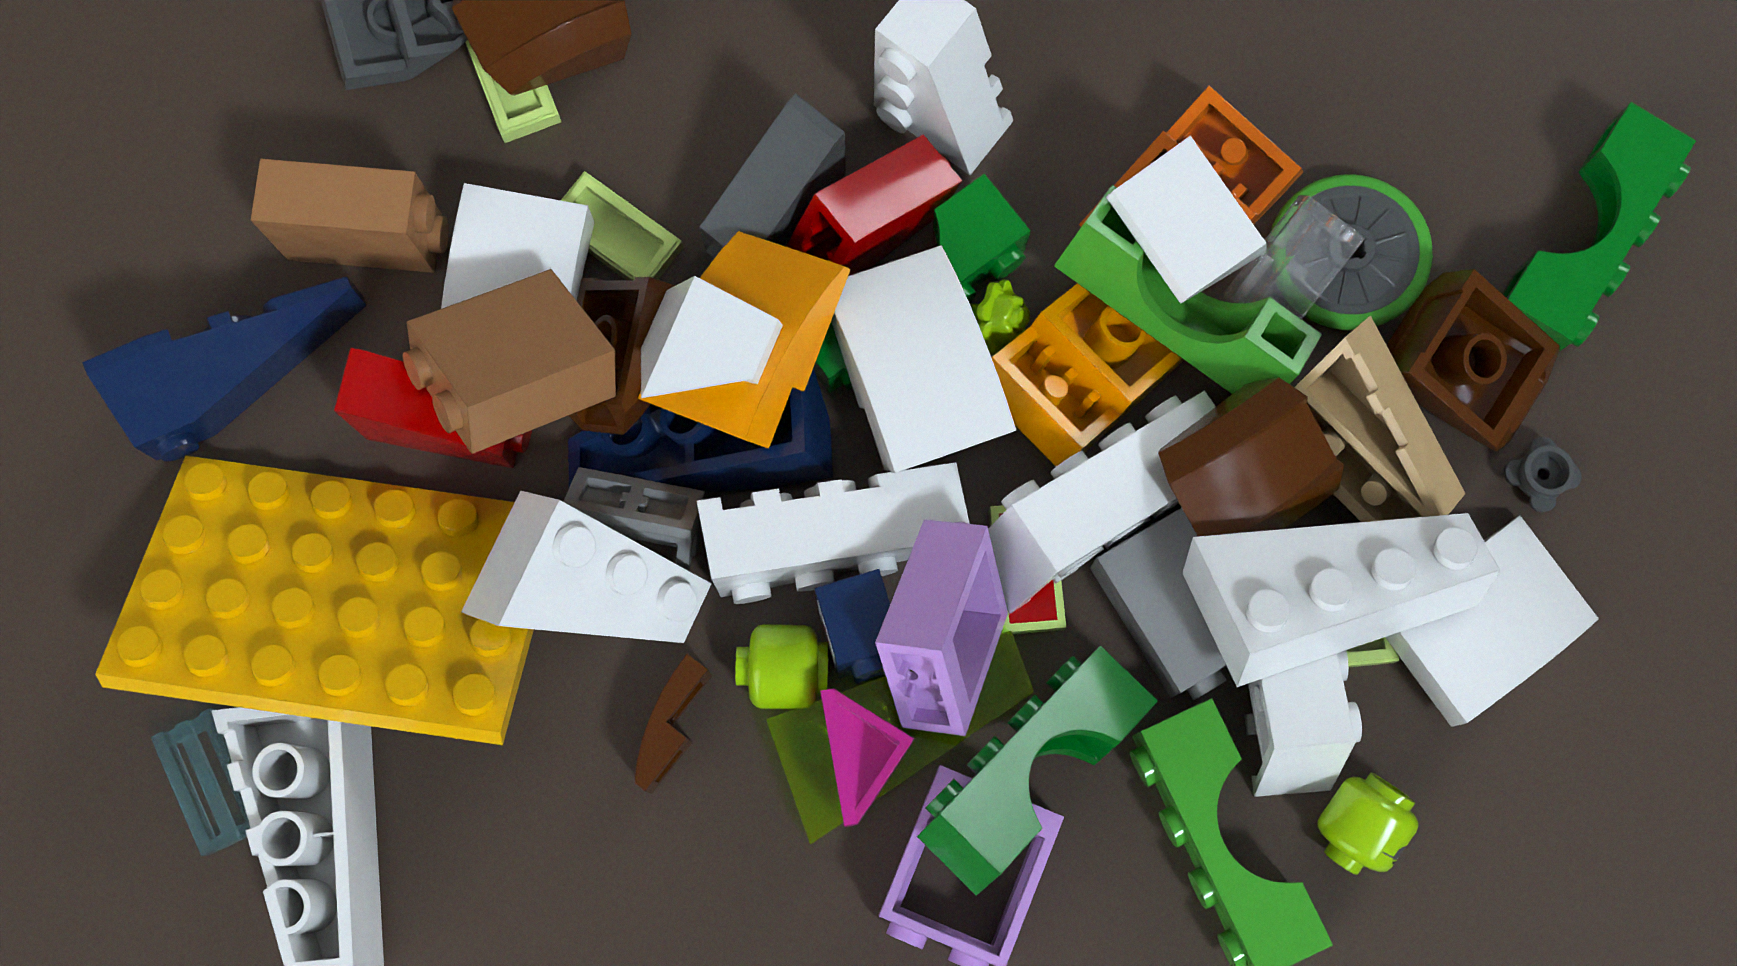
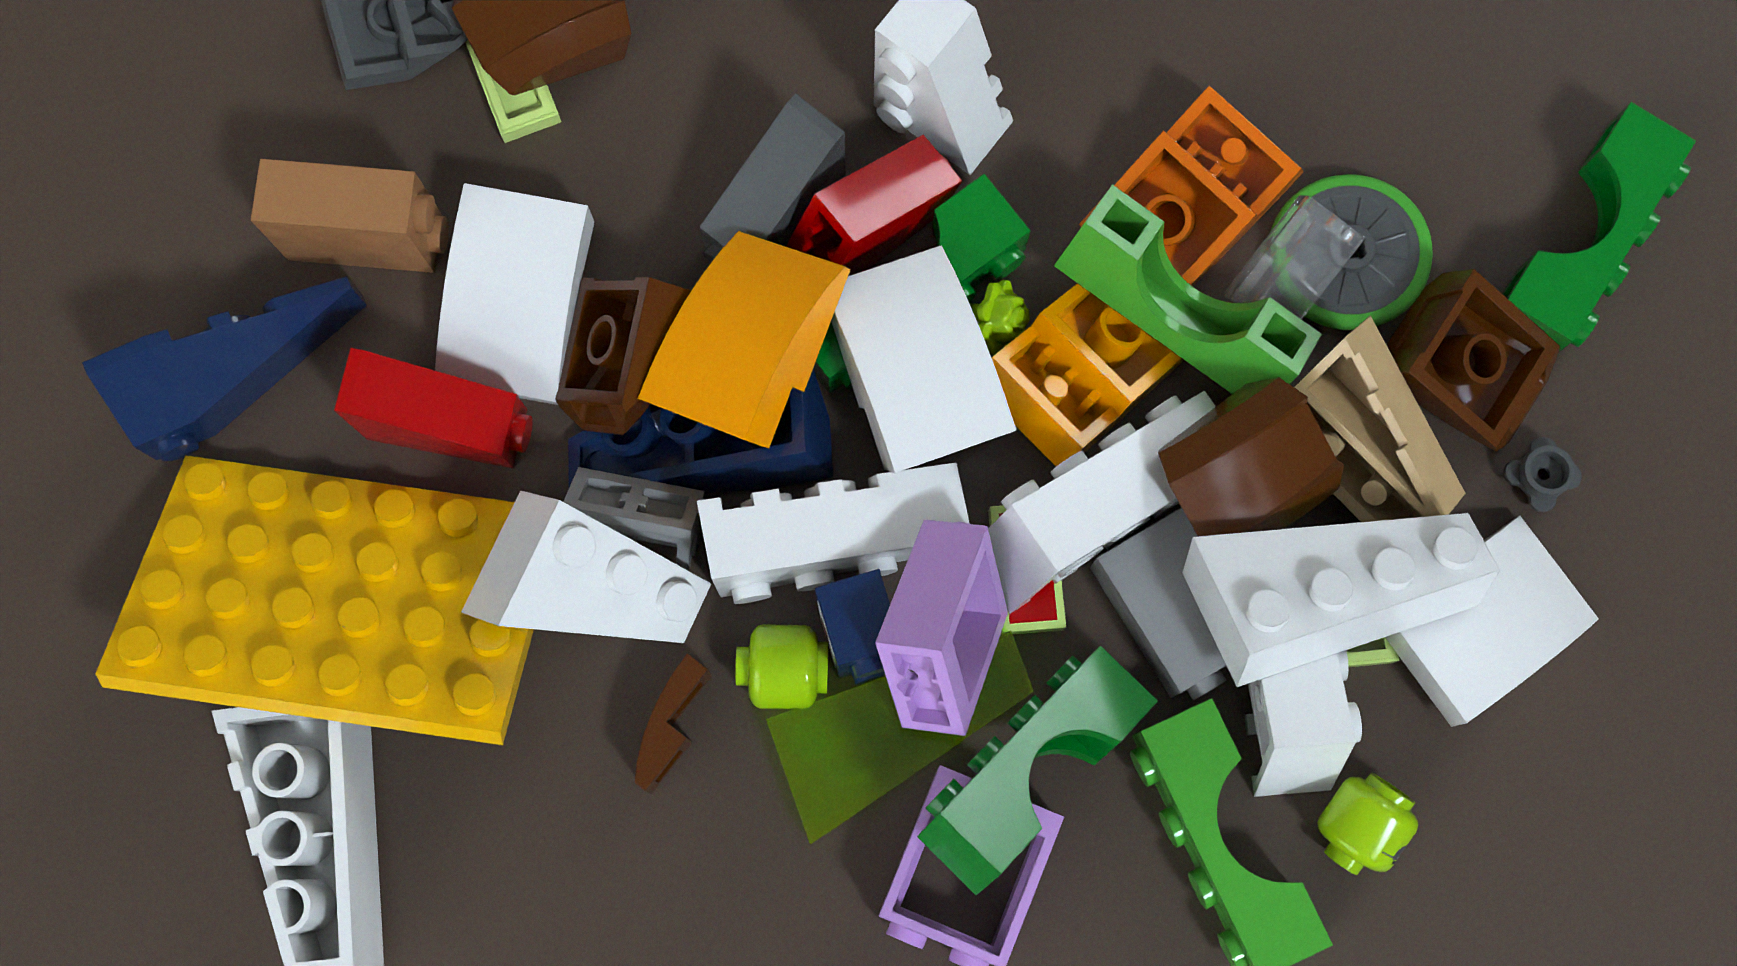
(184, 789): clear light blue tile -> none
(510, 360): medium nougat brick -> none
(623, 234): yellowish green tile -> none
(705, 340): white slope -> none
(862, 751): dark pink slope -> none
(1187, 220): white slope -> none

